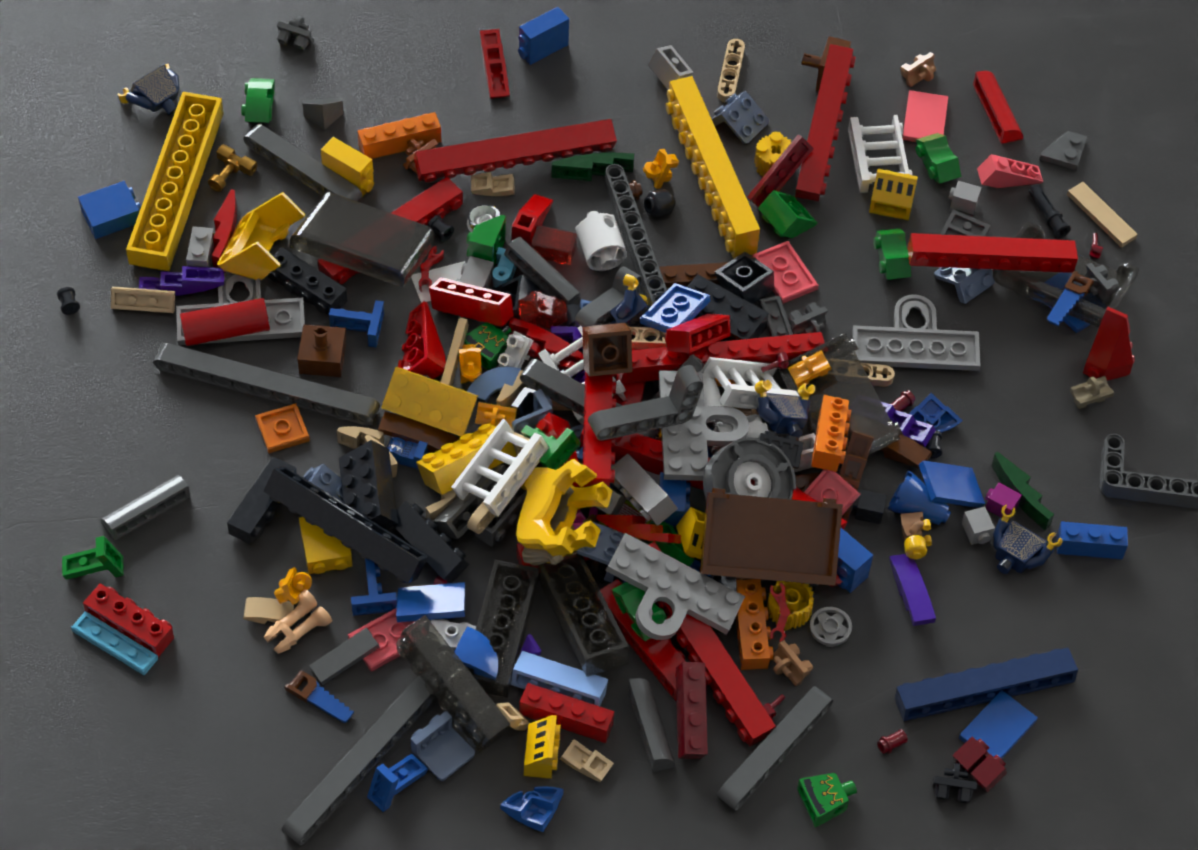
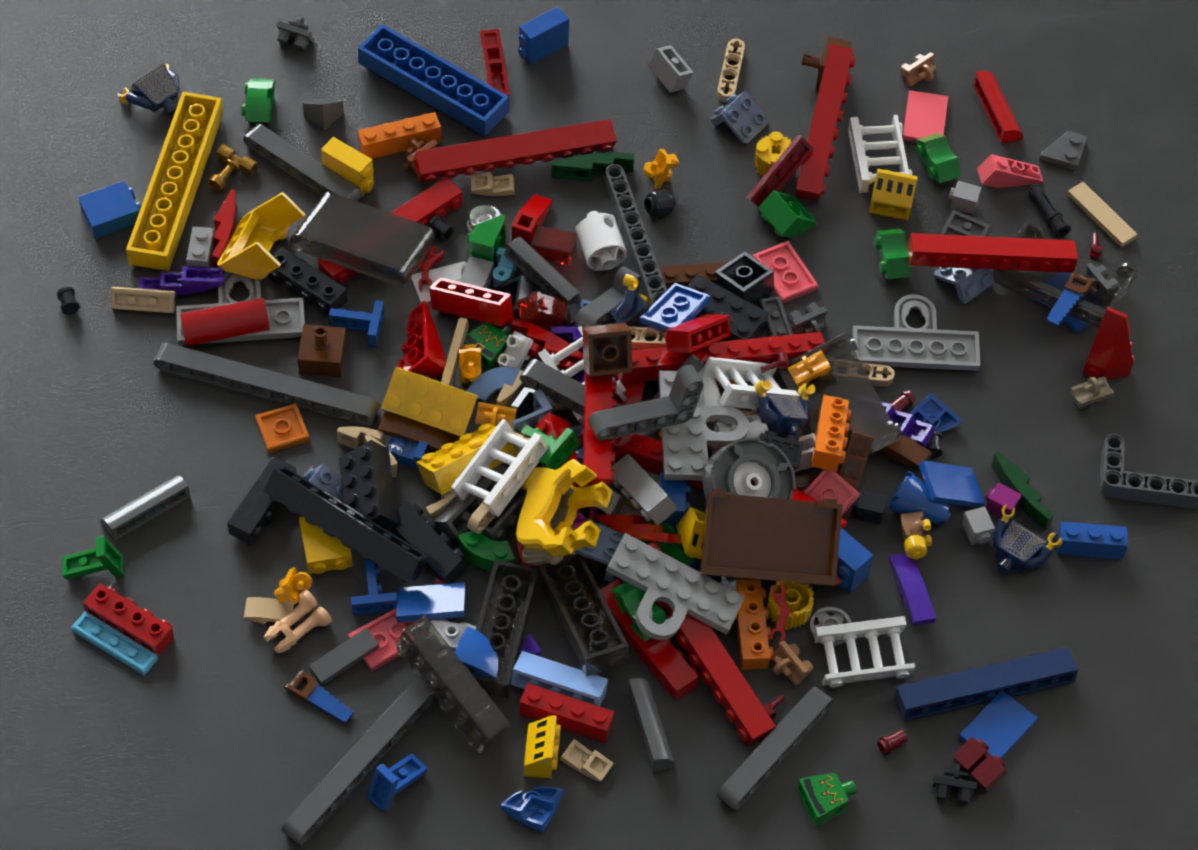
(433, 80): none -> blue brick
(441, 747): sand blue bracket -> none
(482, 551): none -> green brick
(515, 718): tan slope -> none
(636, 189): reddish brown plate -> none
(691, 710): dark red brick -> none
(712, 167): yellow brick -> none
(871, 630): none -> white fence

